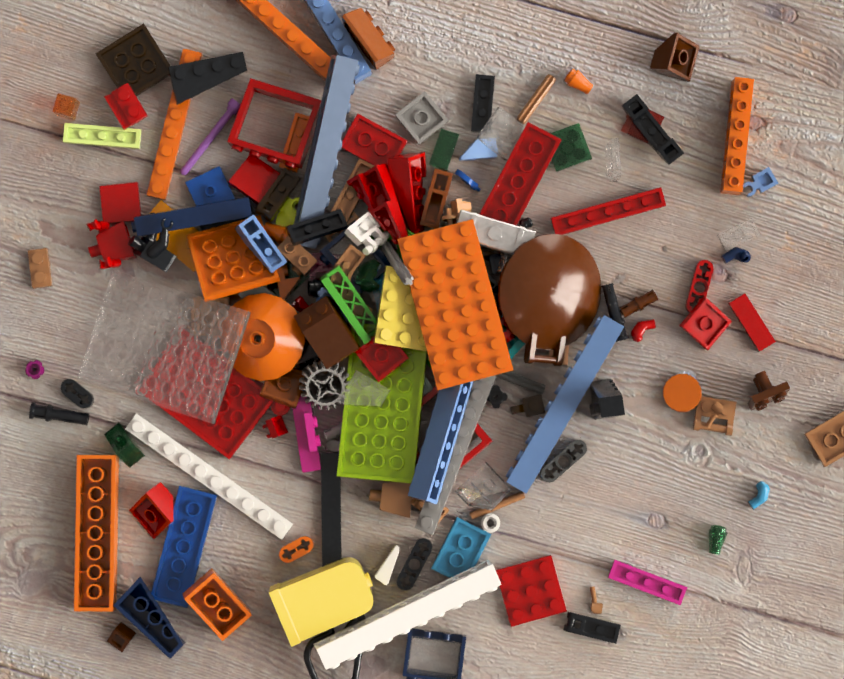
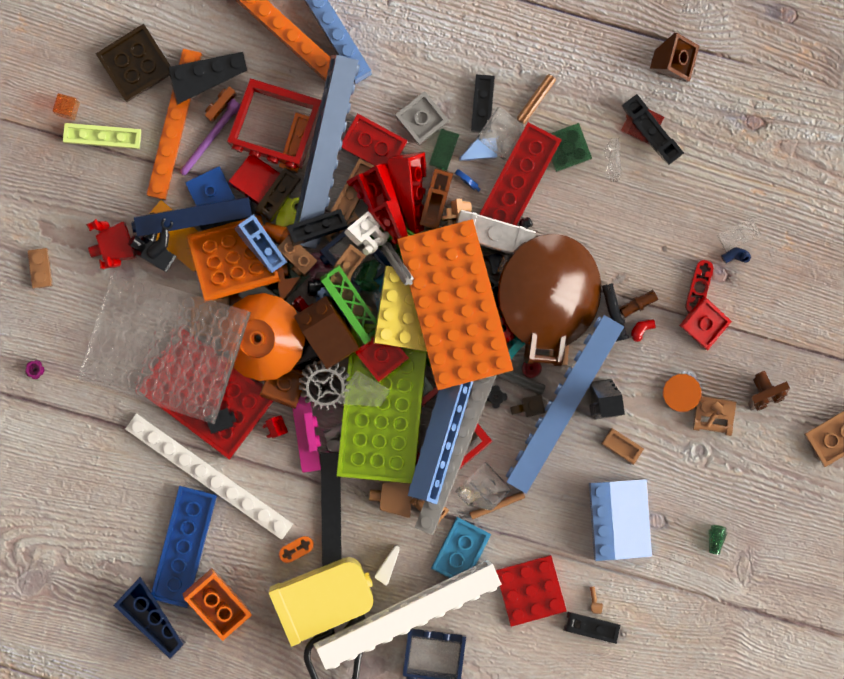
(50, 413): black pin -> none
(80, 390): black beam -> none
(96, 533): orange brick -> none
(120, 202): red tile -> none
(121, 636): reddish brown slope -> none
(124, 445): clear green slope -> none
(126, 106): red plate -> none
(154, 510): red slope -> none
(216, 109): none -> dark orange plate
(224, 421): none -> black brick
(279, 409): red plate -> none
(368, 37): slope -> none
(403, 574): black beam -> none
(495, 527): white plate -> none
(531, 370): none -> dark red tile
(571, 447): dark grey beam -> none
(578, 81): orange cone -> none
(608, 211): red plate -> none
(620, 520): none -> slope
(622, 446): none -> medium nougat tile
(647, 582): dark pink plate -> none
(737, 136): orange brick -> none
(751, 322): red tile -> none
(762, 181): medium blue plate -> none
(762, 495): dark azure arm -> none

